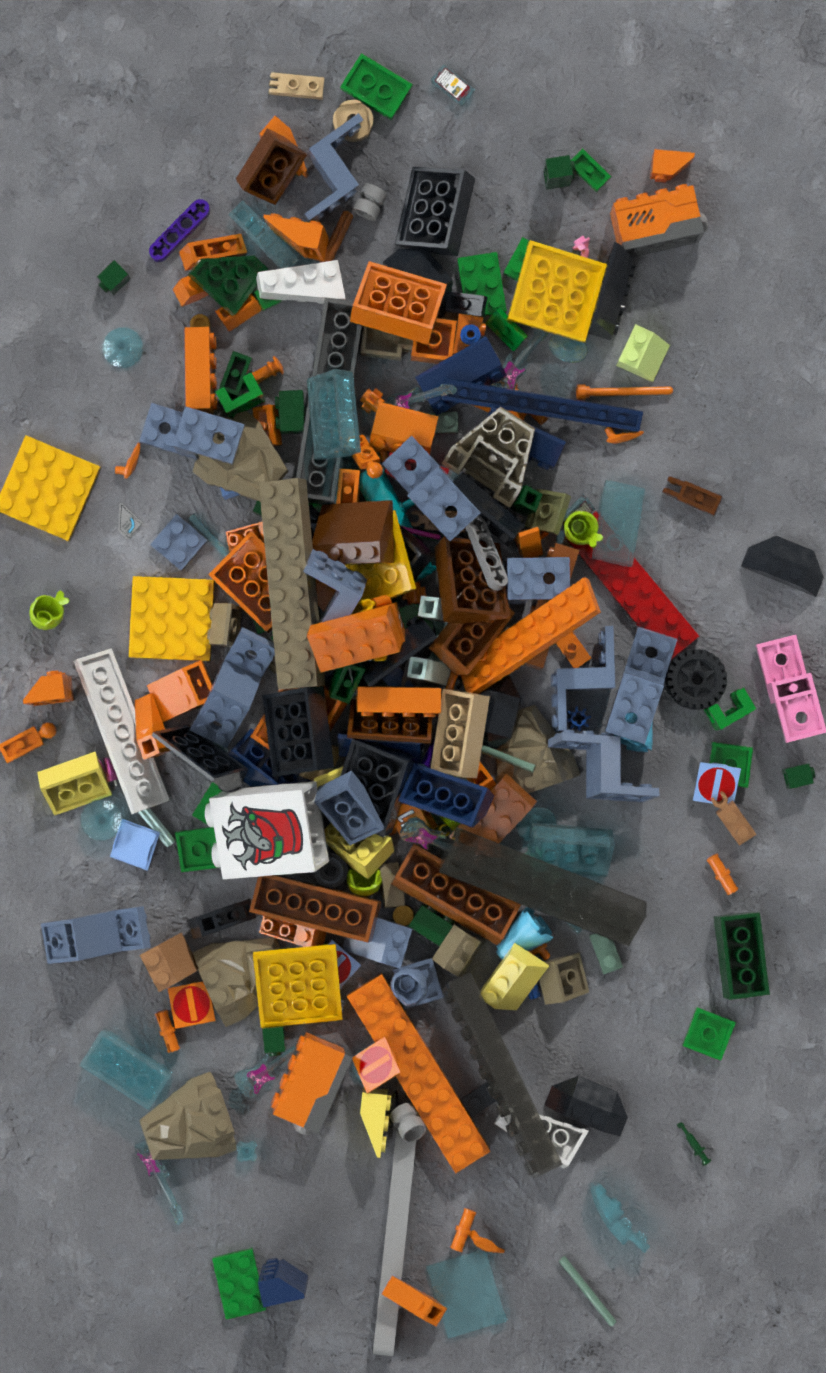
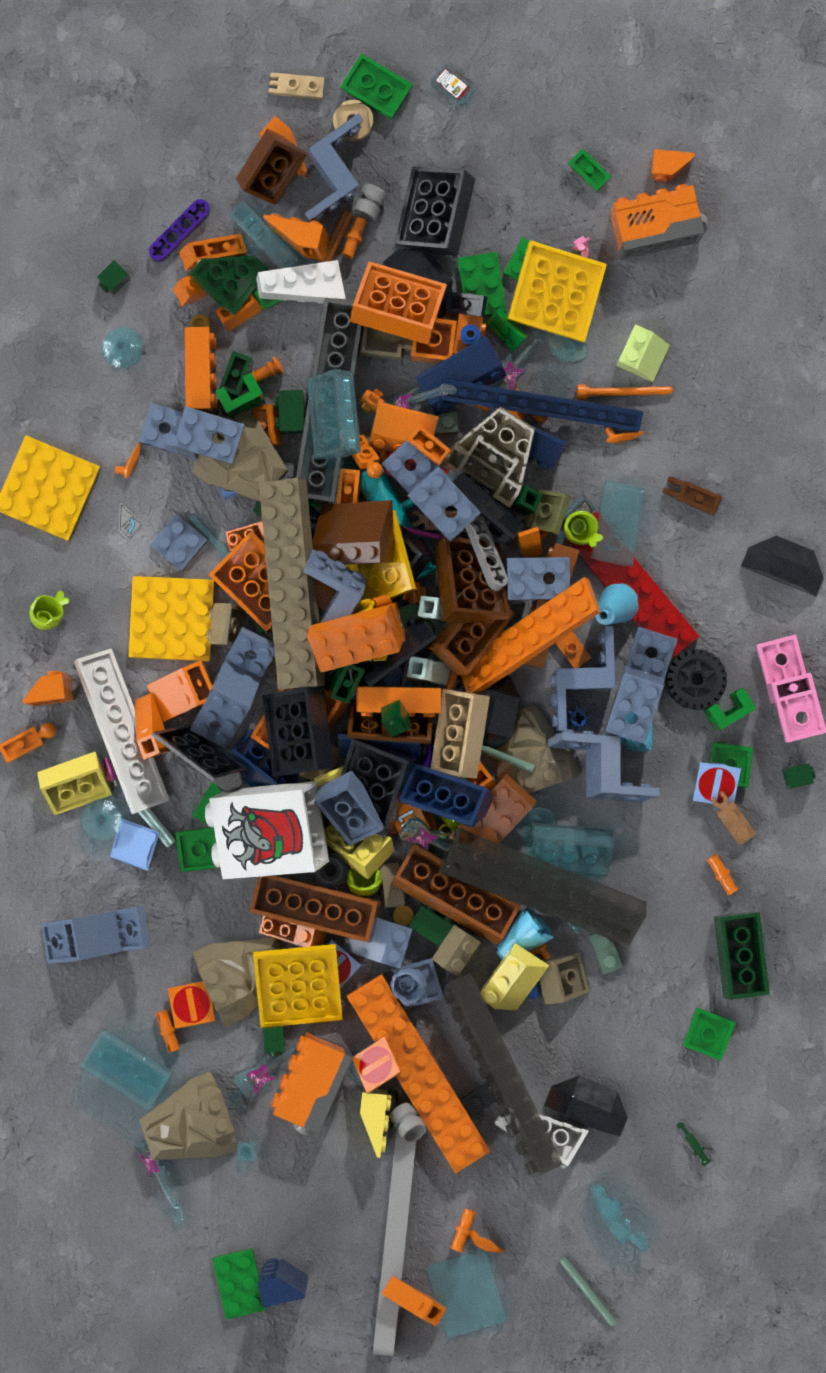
(169, 962): medium nougat slope -> none
(220, 919): black slope -> none
(354, 238): none -> orange pin
(395, 718): none -> dark green brick
(428, 445): none -> orange slope
(558, 172): dark green brick -> none
(611, 293): black slope -> none
(617, 604): none -> medium azure cone

